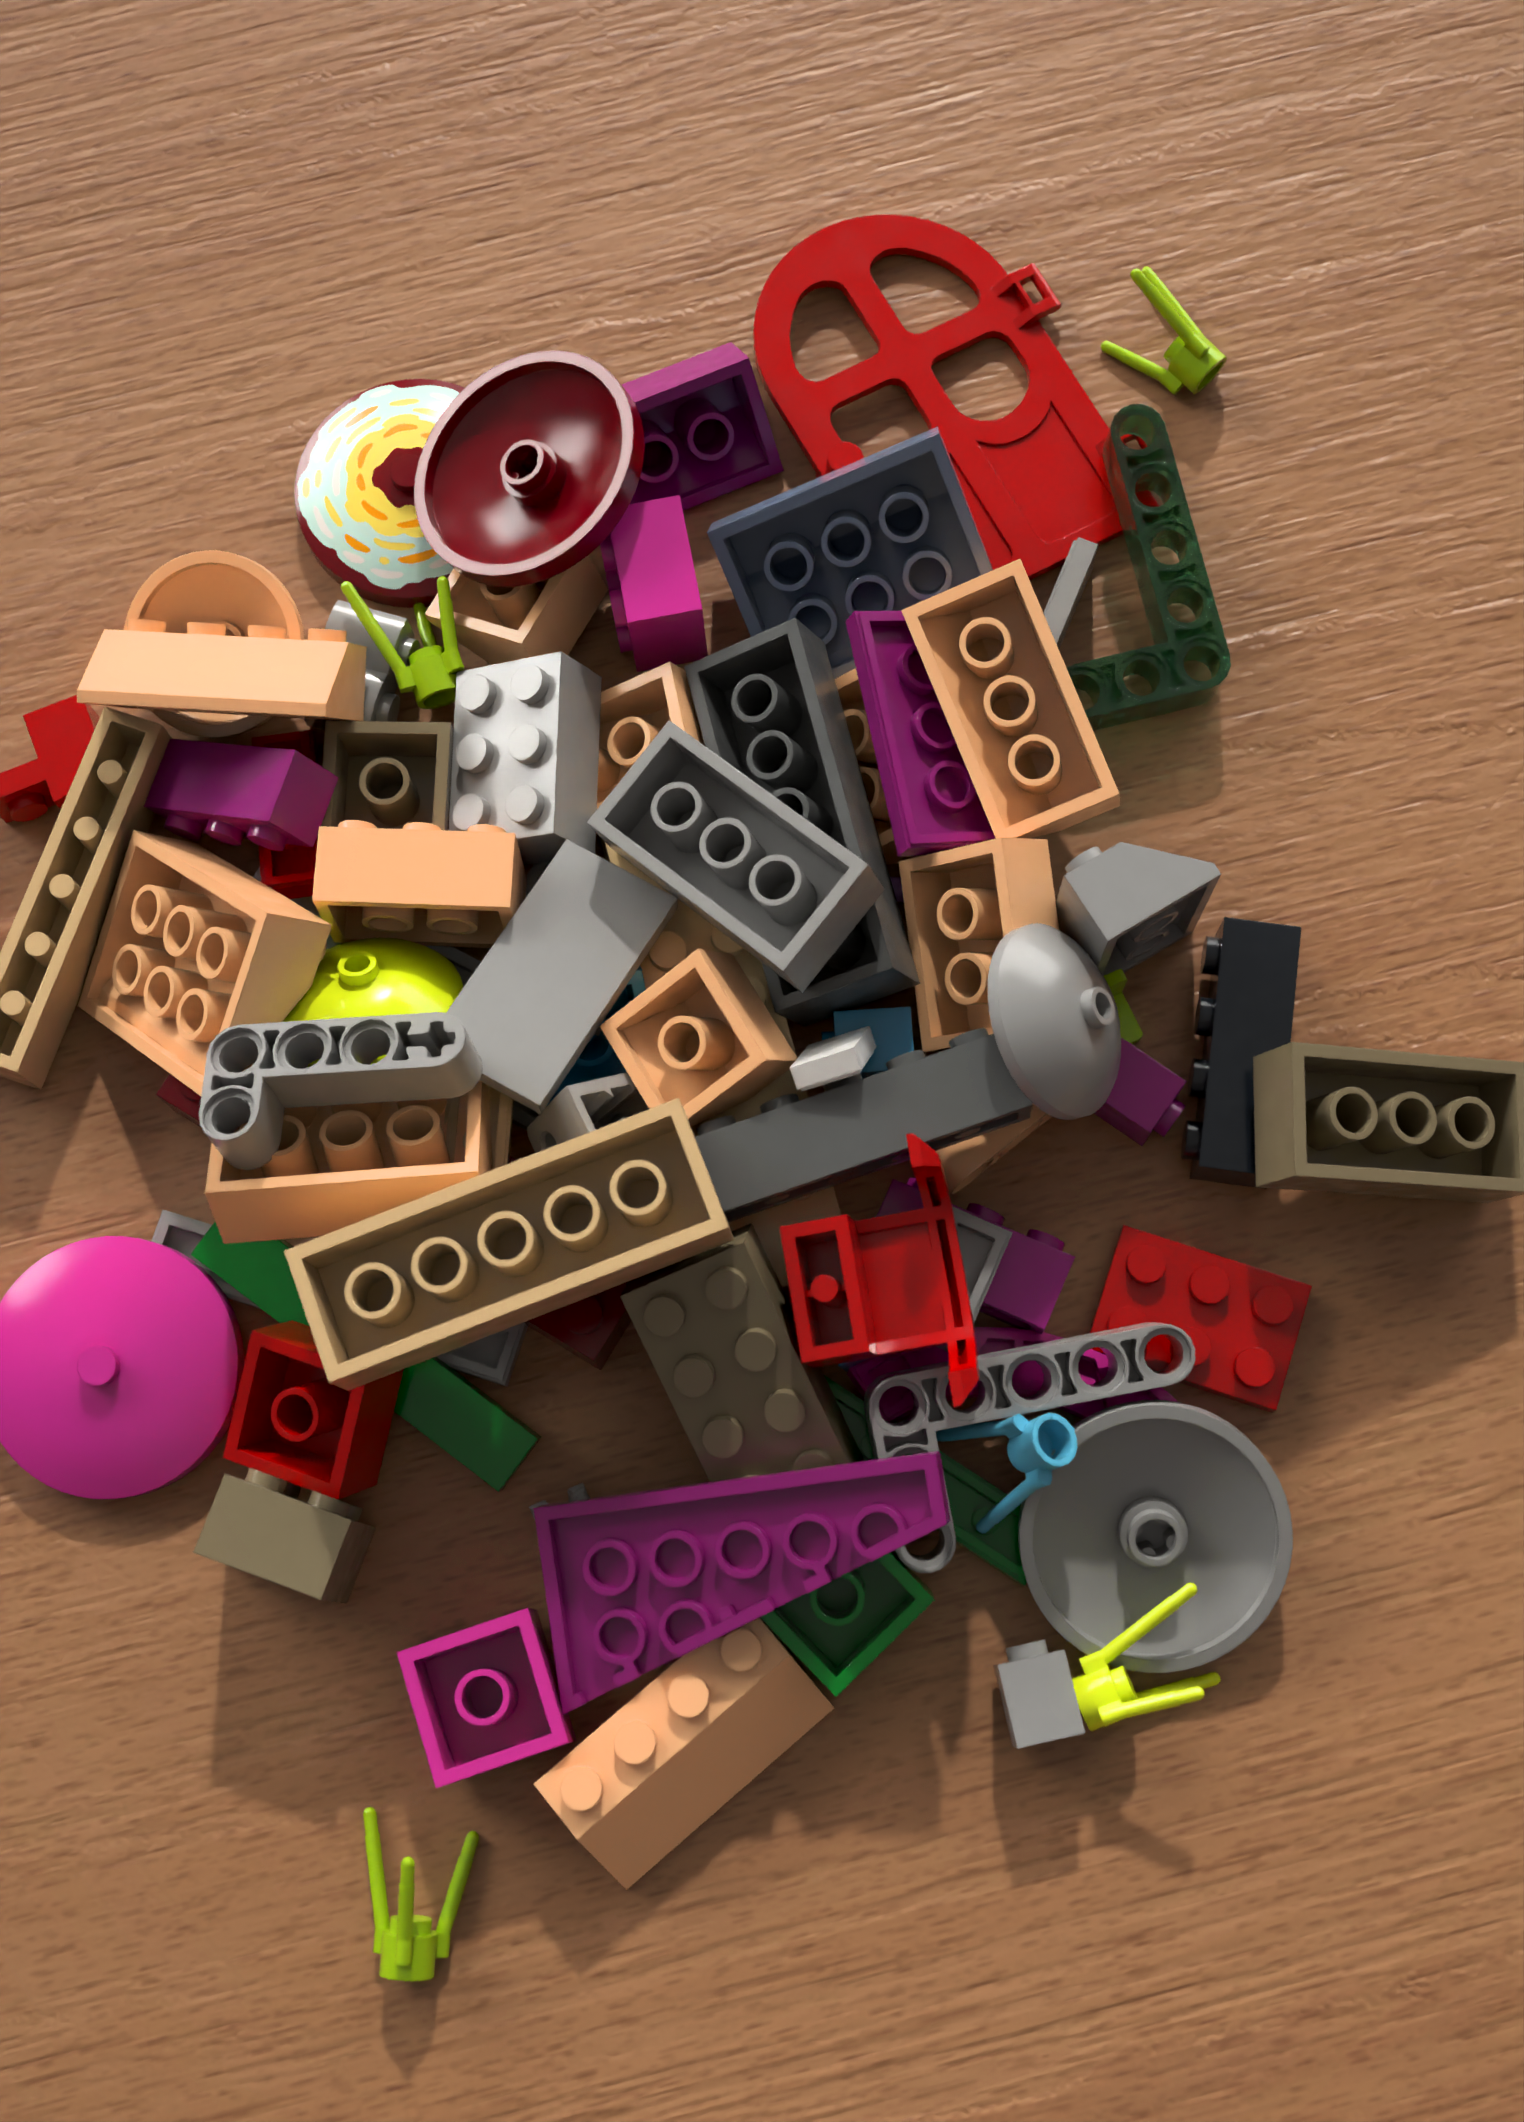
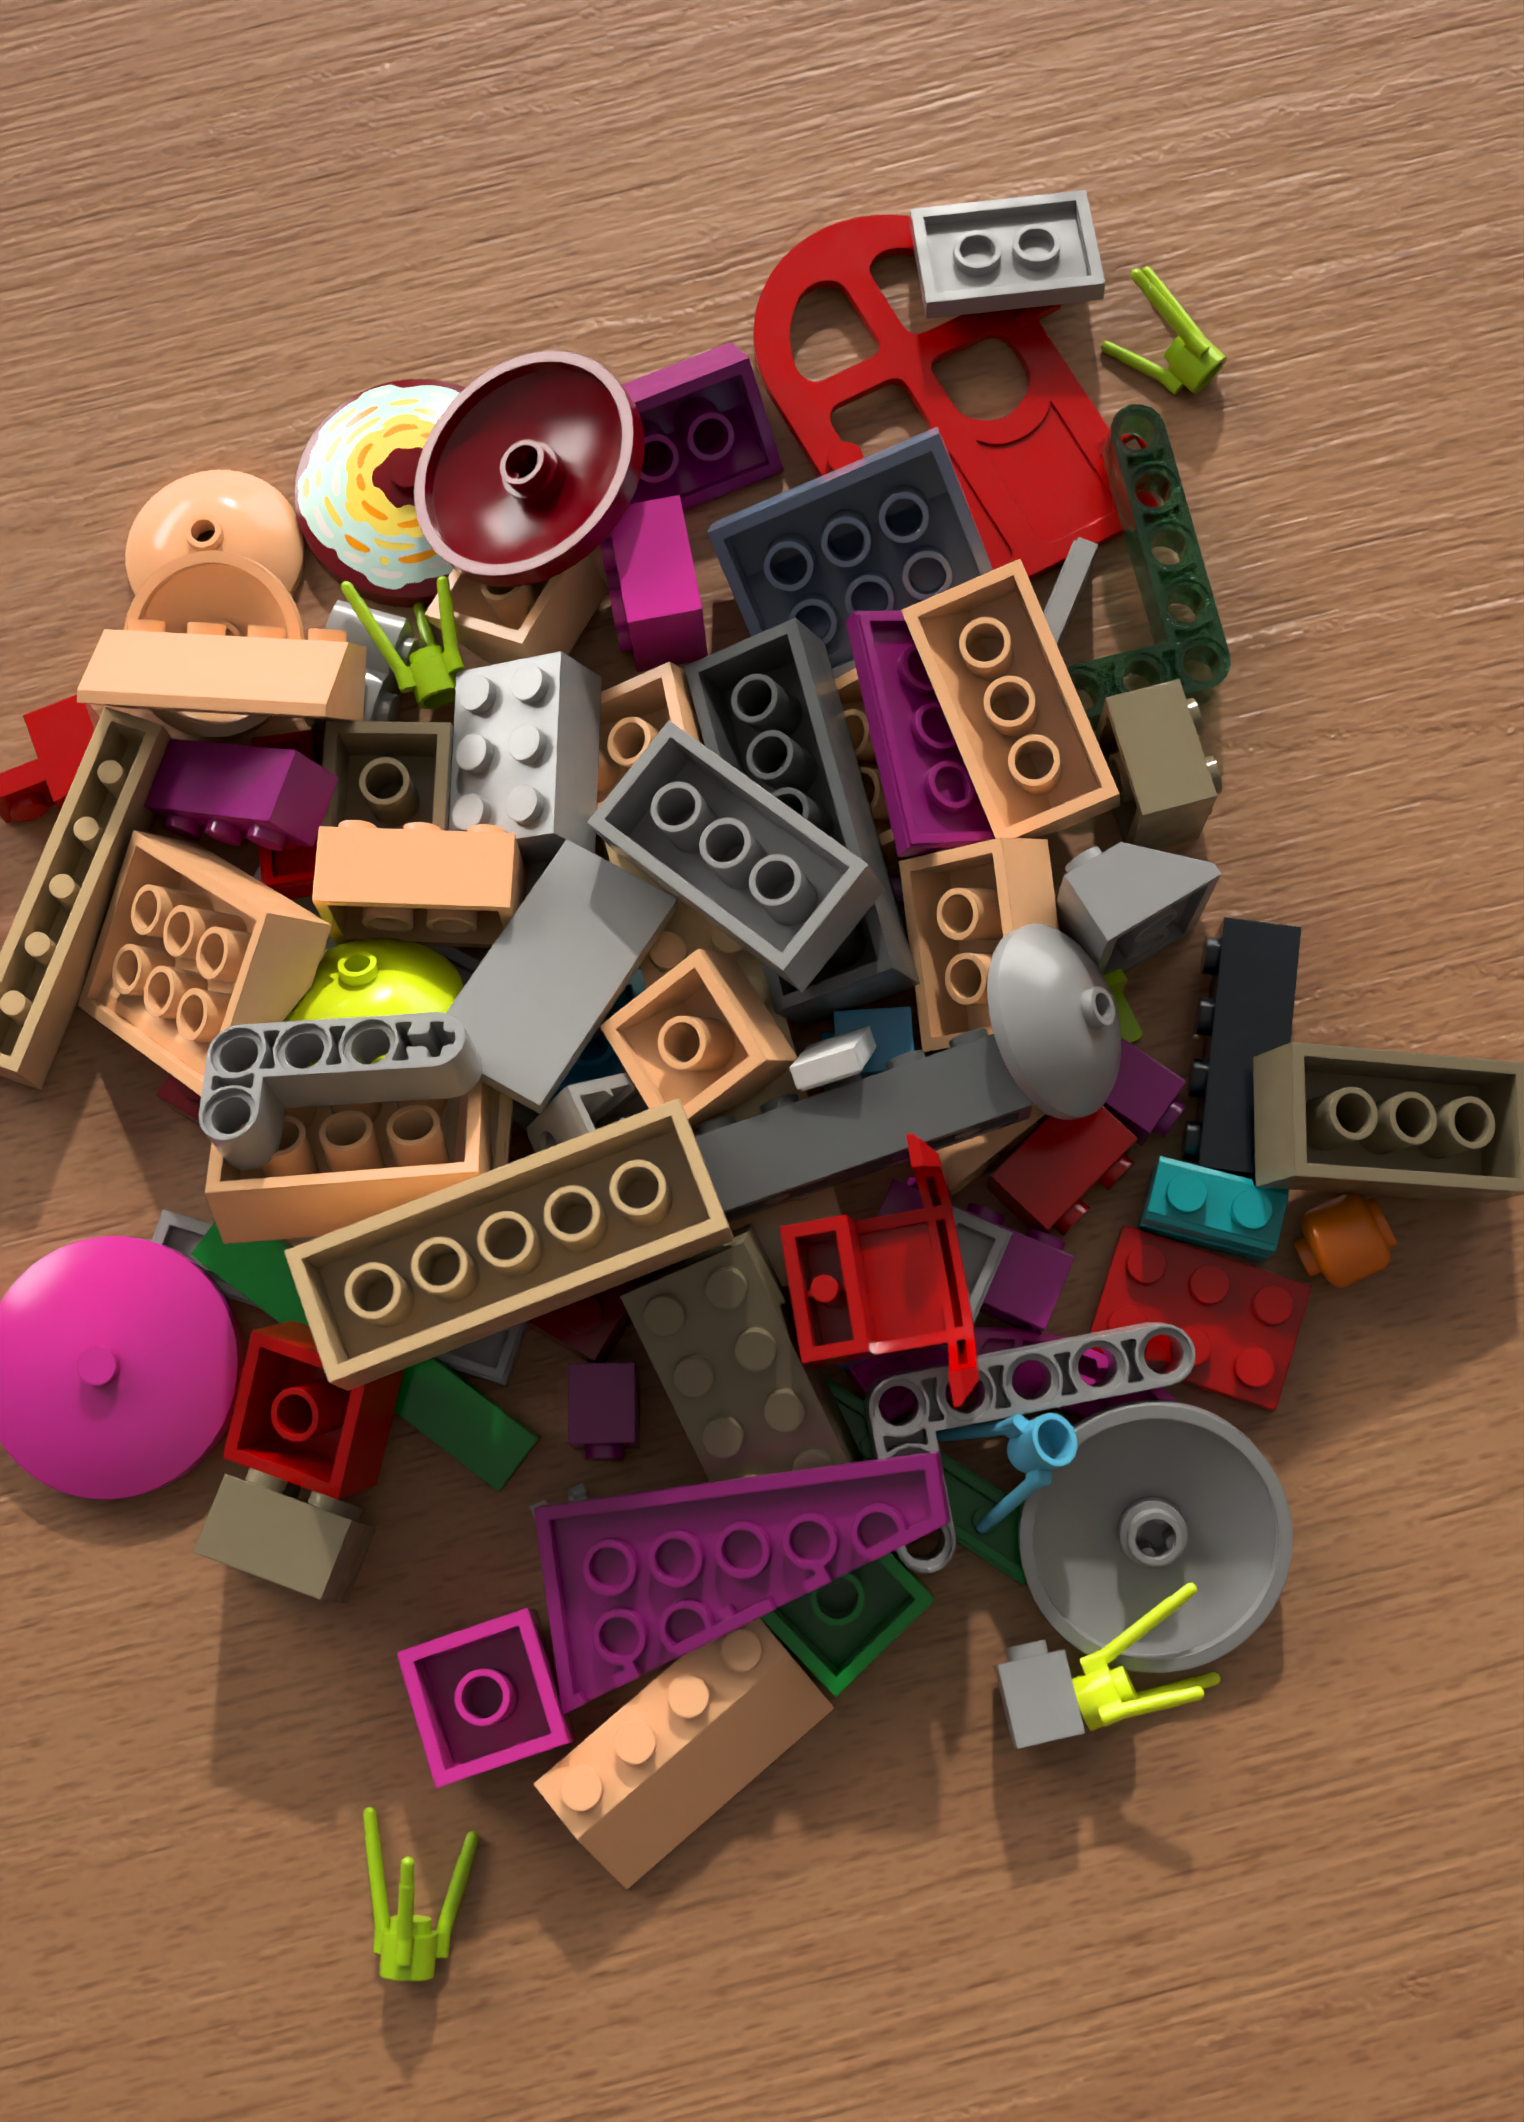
(241, 509): none -> light nougat dish
(603, 1409): none -> magenta brick
(1006, 254): none -> light grey plate
(1060, 1167): none -> red brick
(1158, 765): none -> dark tan brick
(1212, 1210): none -> teal brick
(1345, 1239): none -> orange head

